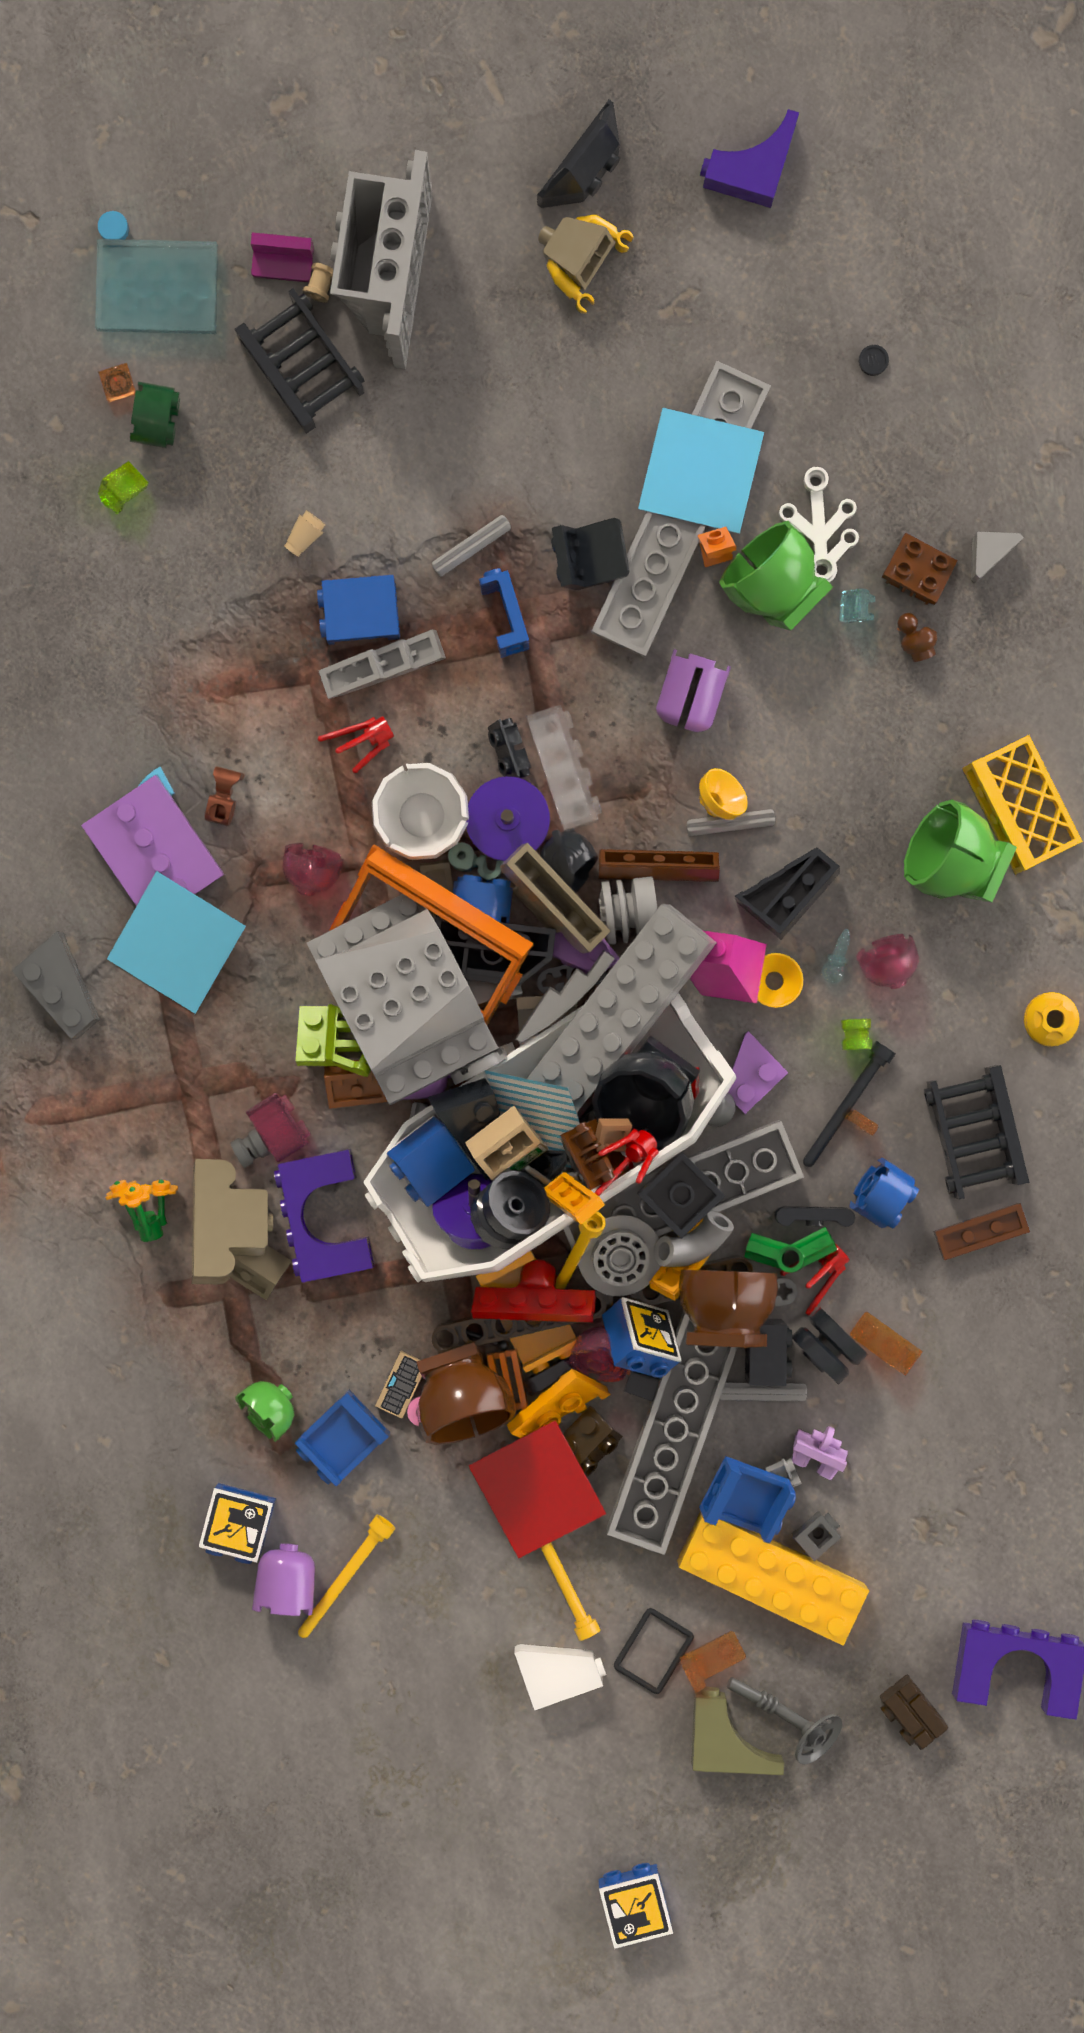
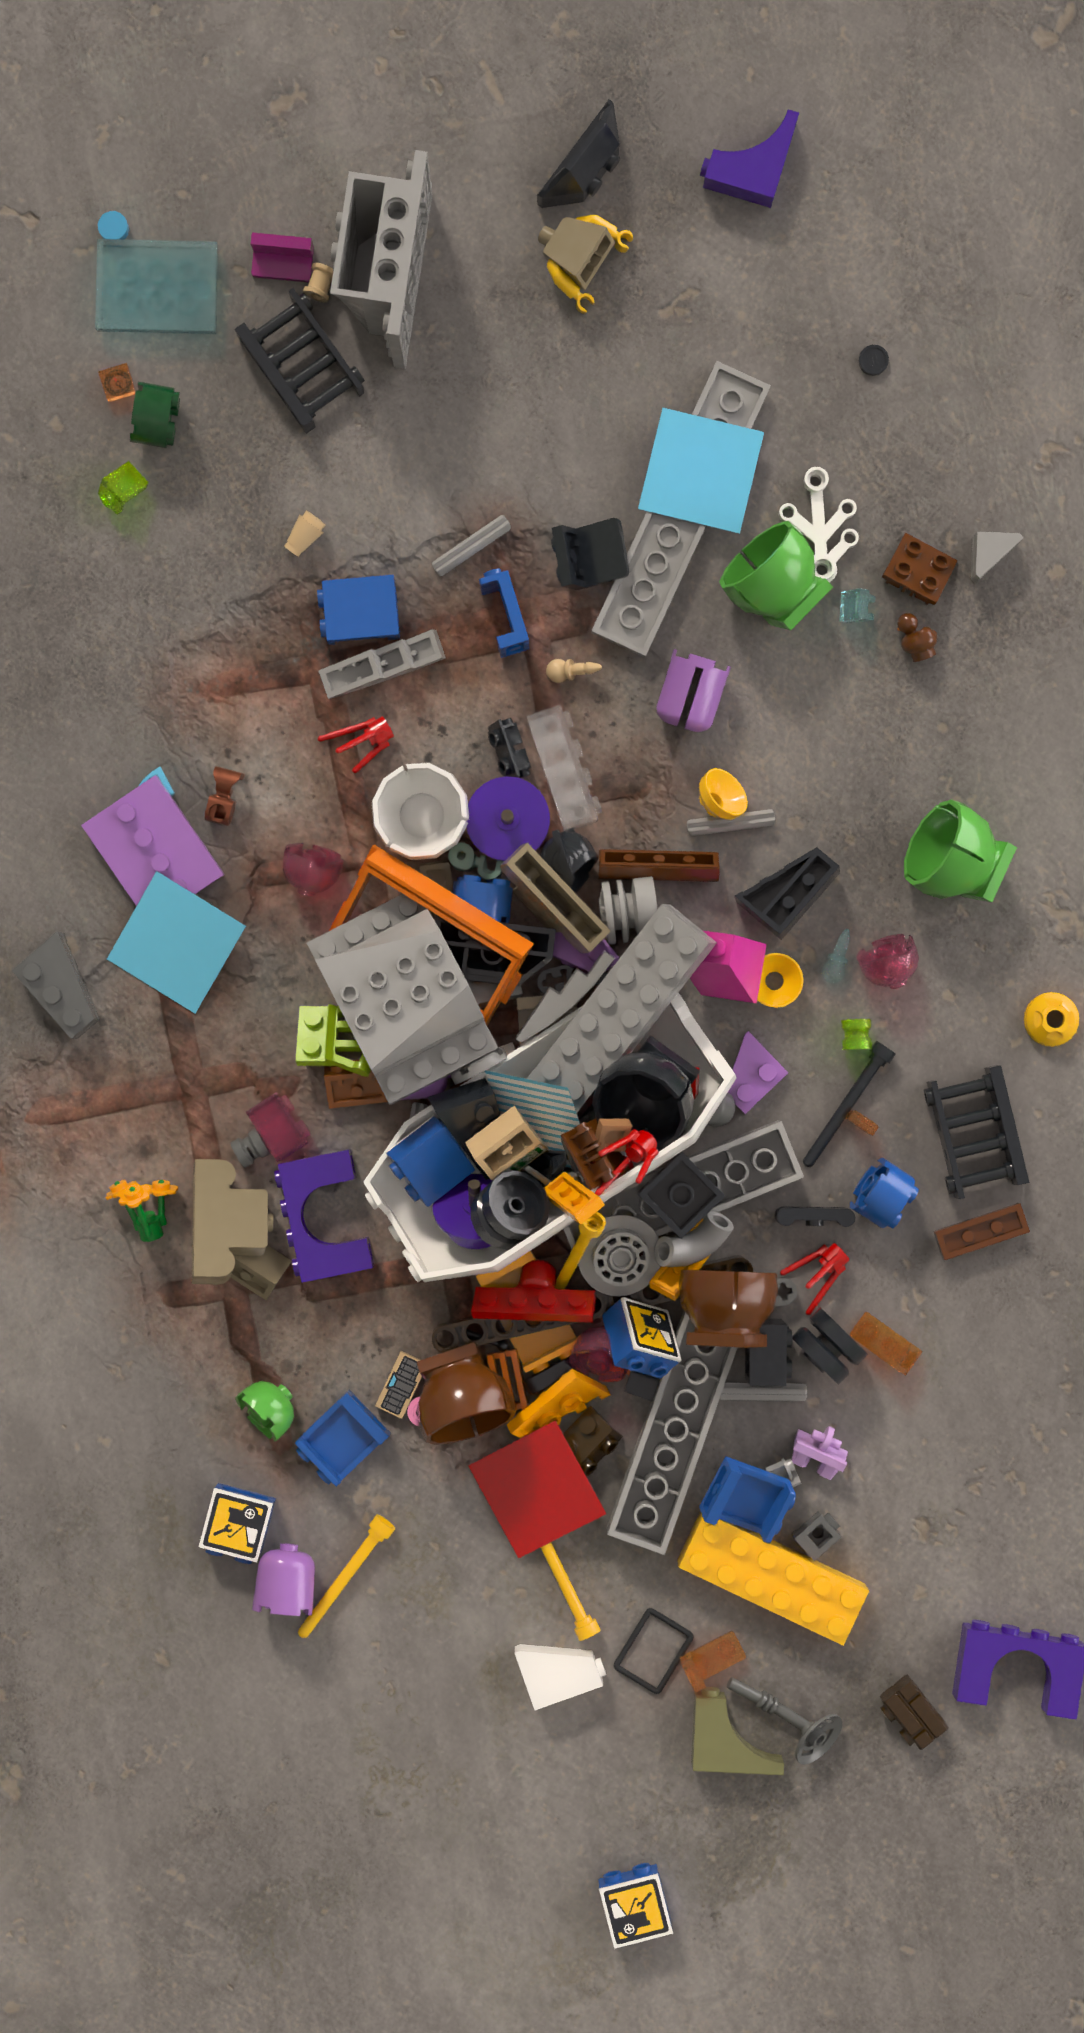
(559, 670): none -> tan bar
(716, 546): orange bracket -> none
(808, 1248): green piece -> none
(998, 810): yellow fence -> none

